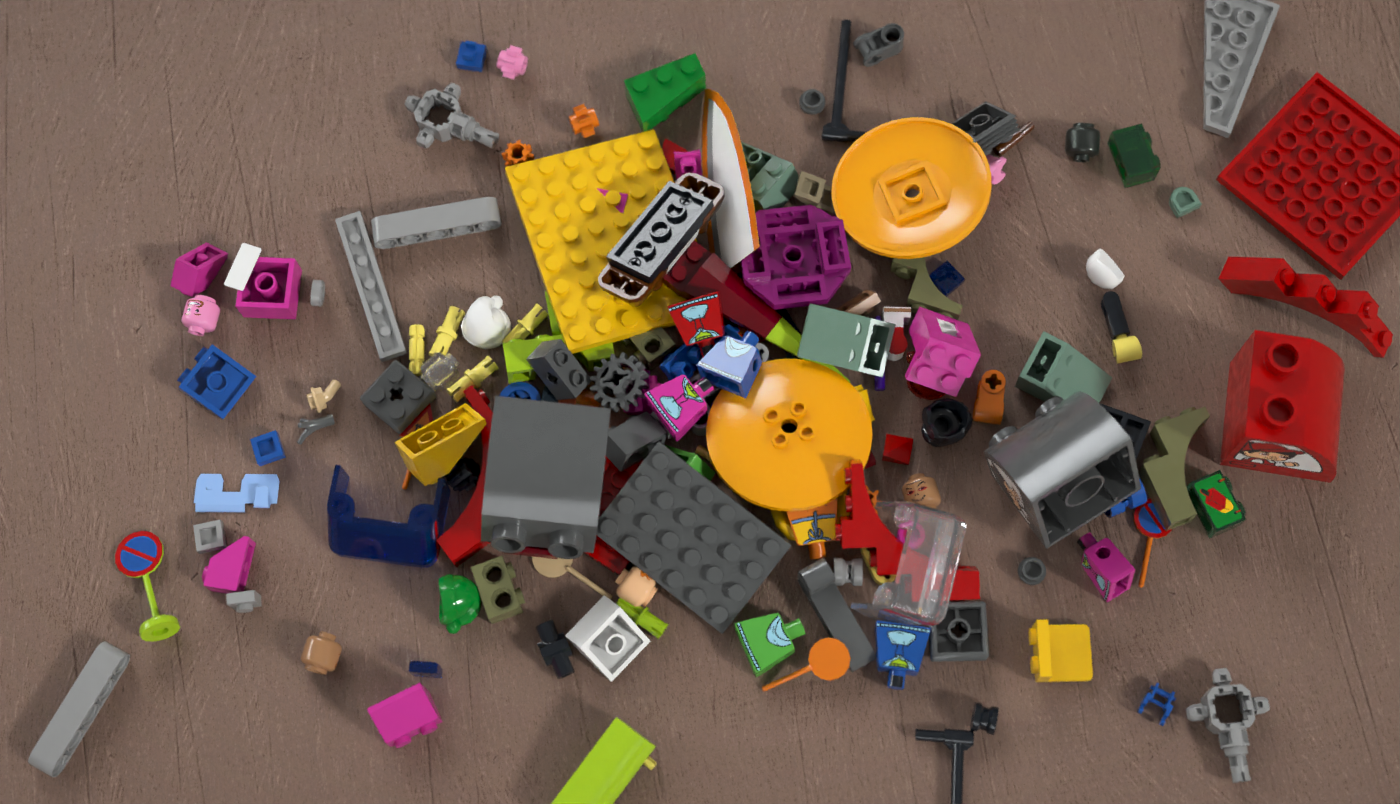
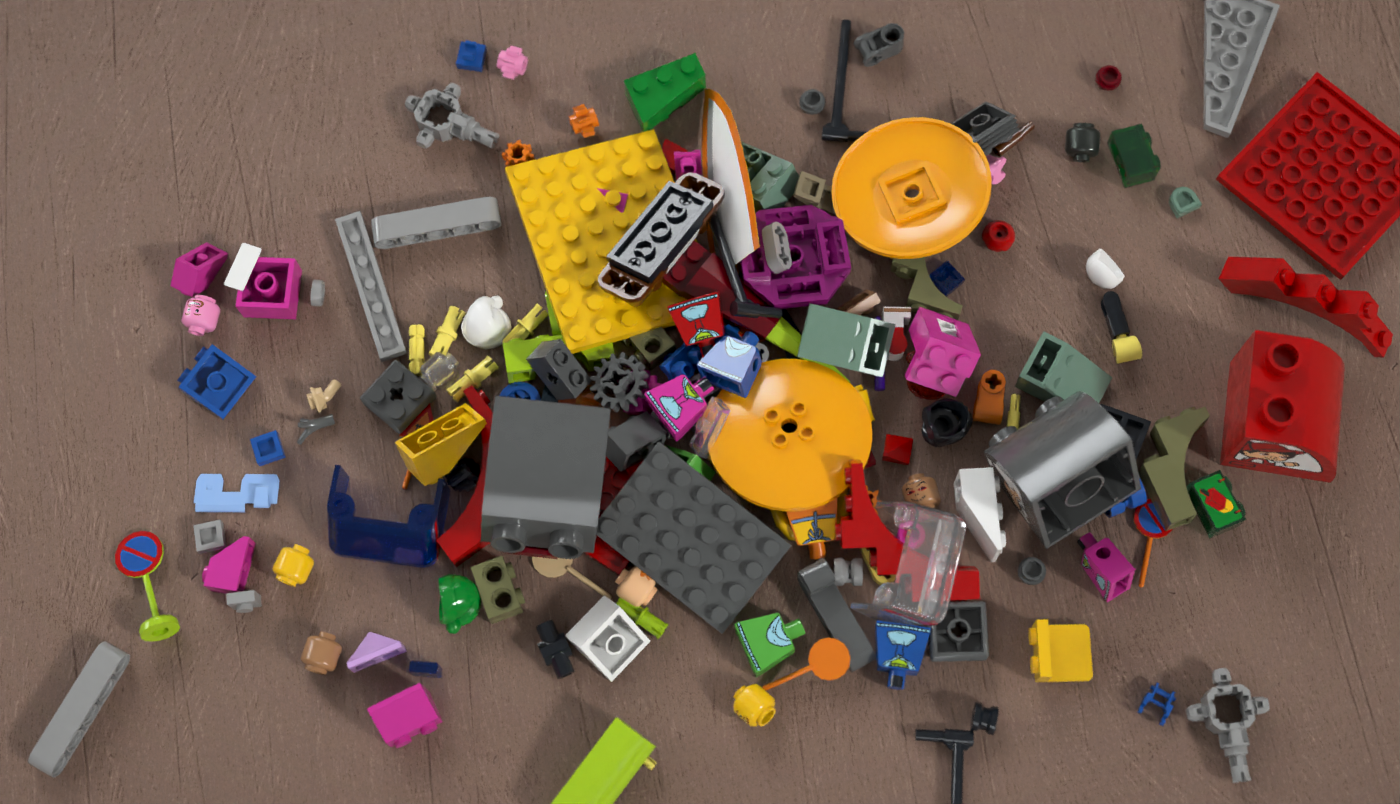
(293, 565): none -> yellow head
(374, 650): none -> lavender slope
(709, 427): none -> clear plate
(741, 306): none -> black bar
(754, 705): none -> yellow head
(776, 247): none -> light grey beam
(978, 506): none -> white slope
(997, 243): none -> red plate
(1014, 414): none -> light yellow pin
(1108, 78): none -> dark red plate

